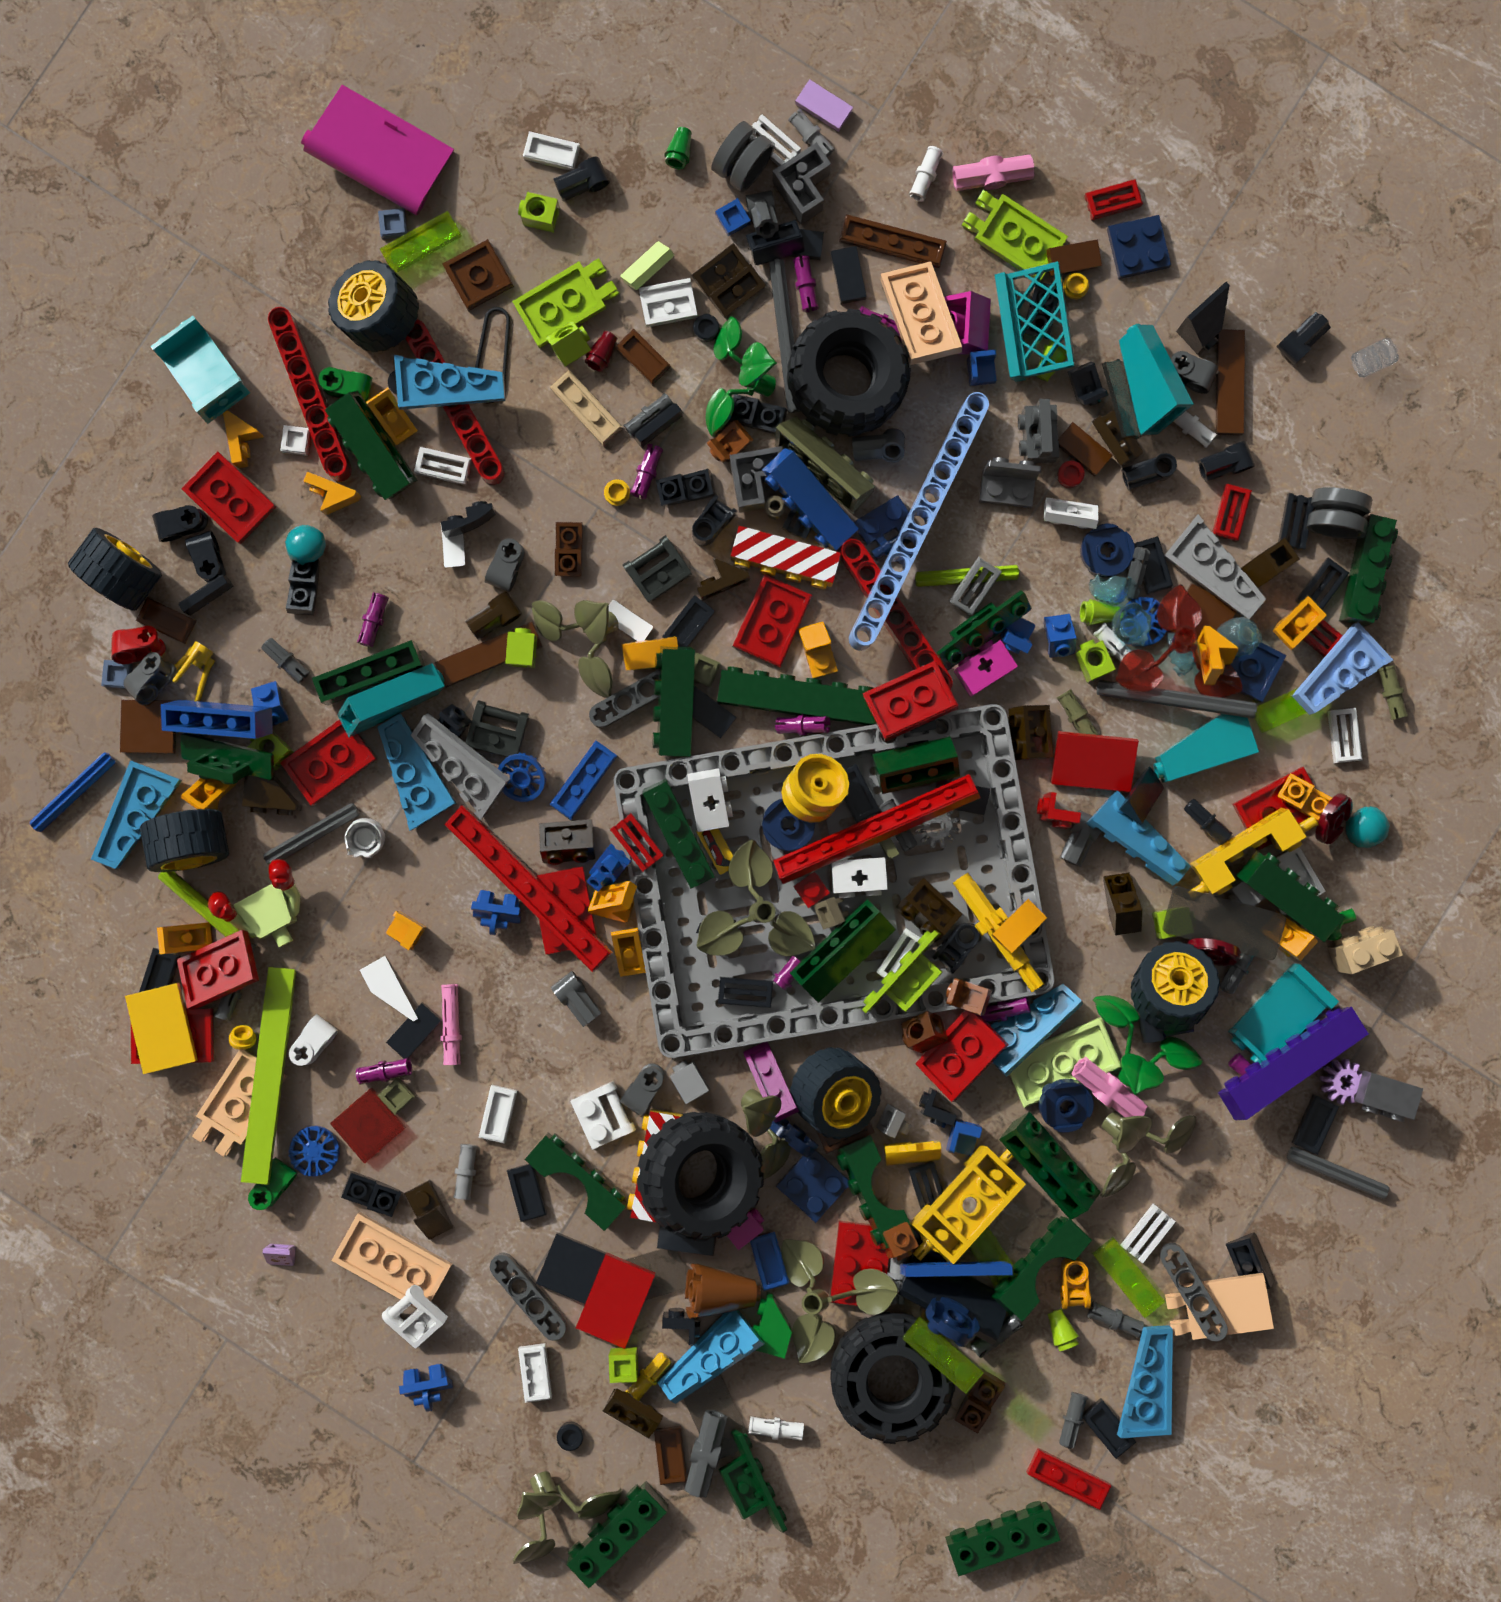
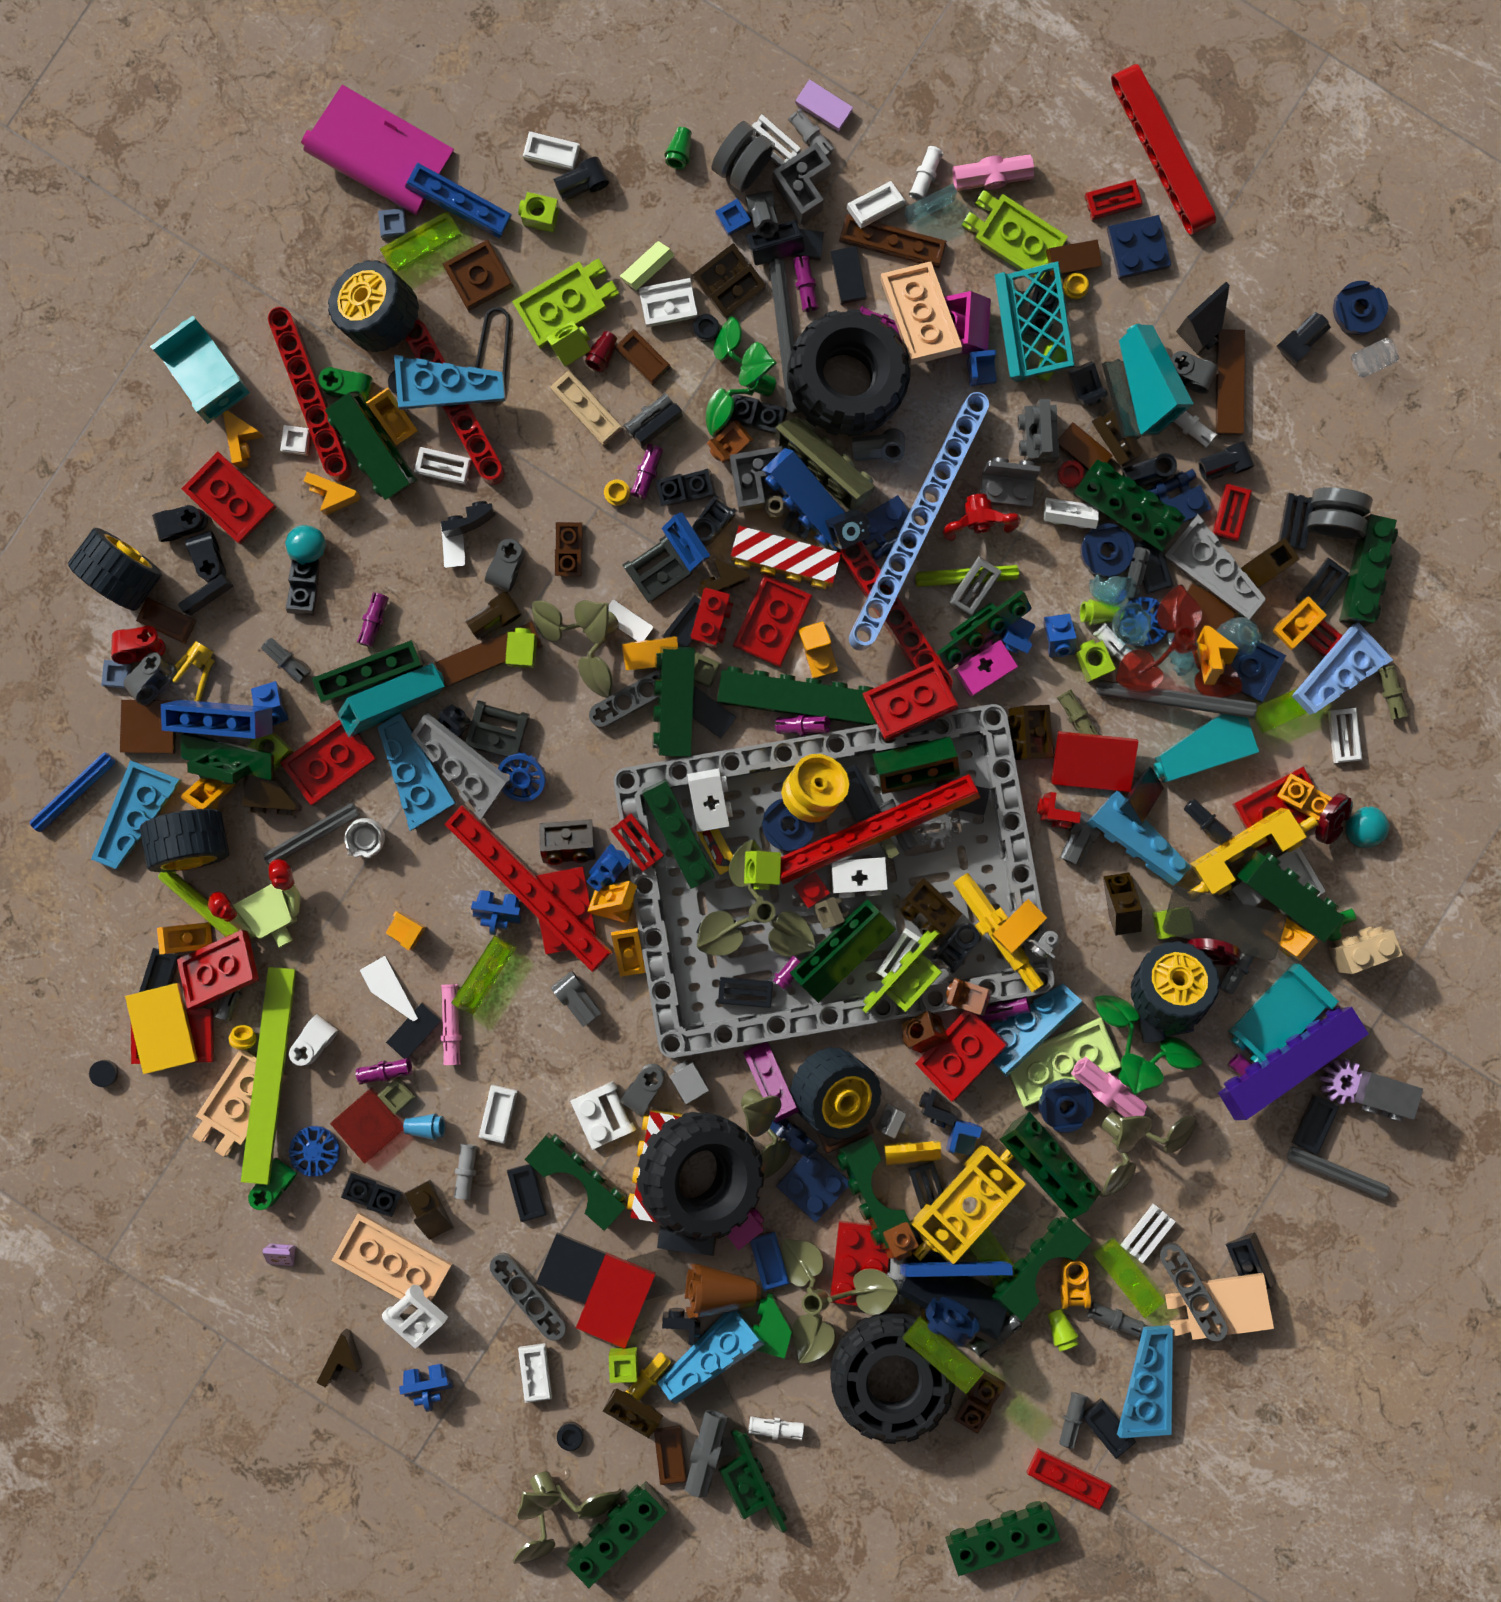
(103, 1073): none -> black tile
(343, 1354): none -> dark brown slope
(425, 1126): none -> dark azure cone
(458, 200): none -> blue tile
(483, 975): none -> clear neon green plate
(583, 780): blue tile -> none
(685, 541): none -> blue tile
(710, 617): none -> red bracket
(762, 869): none -> lime brick
(848, 528): none -> black brick
(875, 204): none -> white tile
(930, 204): none -> clear light blue tile
(980, 518): none -> red piece
(1043, 944): none -> light grey hinge
(1129, 504): none -> dark green brick
(1163, 149): none -> red beam
(1190, 501): none -> dark blue plate
(1368, 295): none -> dark blue plate

